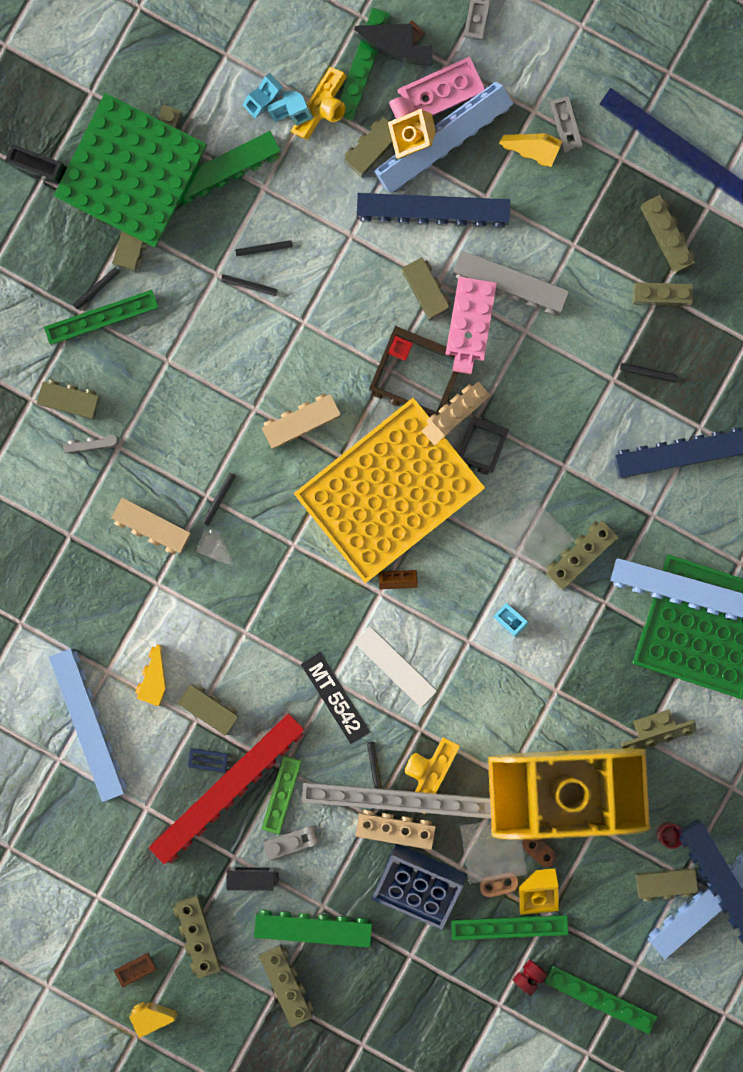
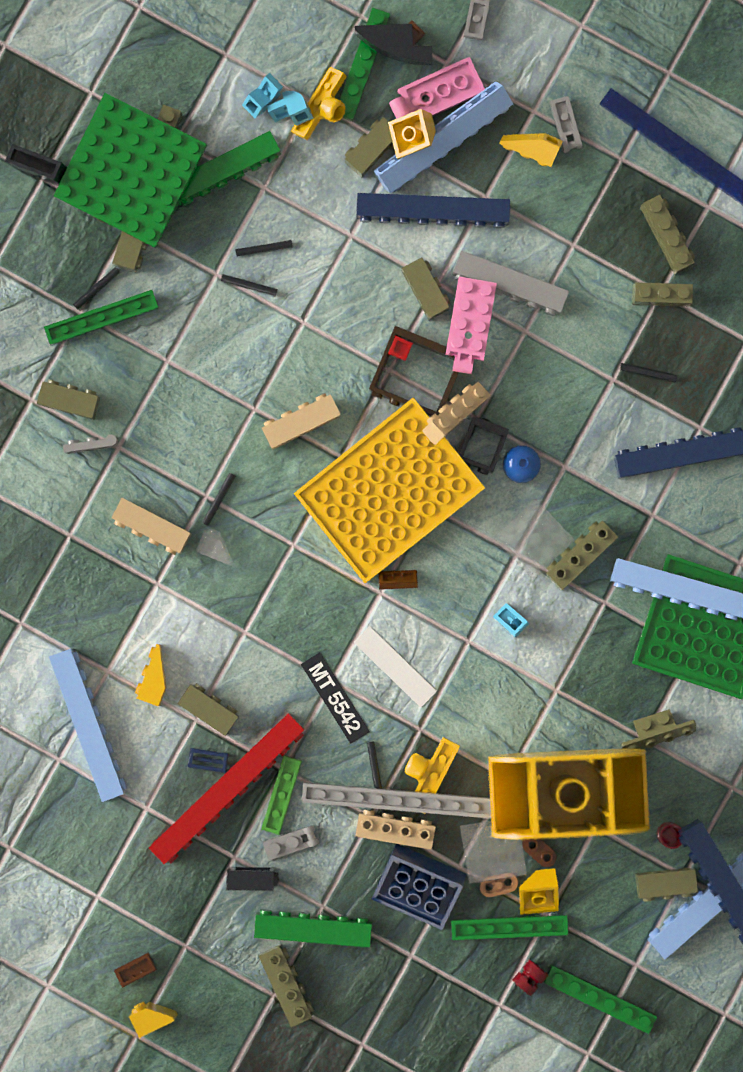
(198, 936): olive brick -> none
(521, 464): none -> blue cylinder

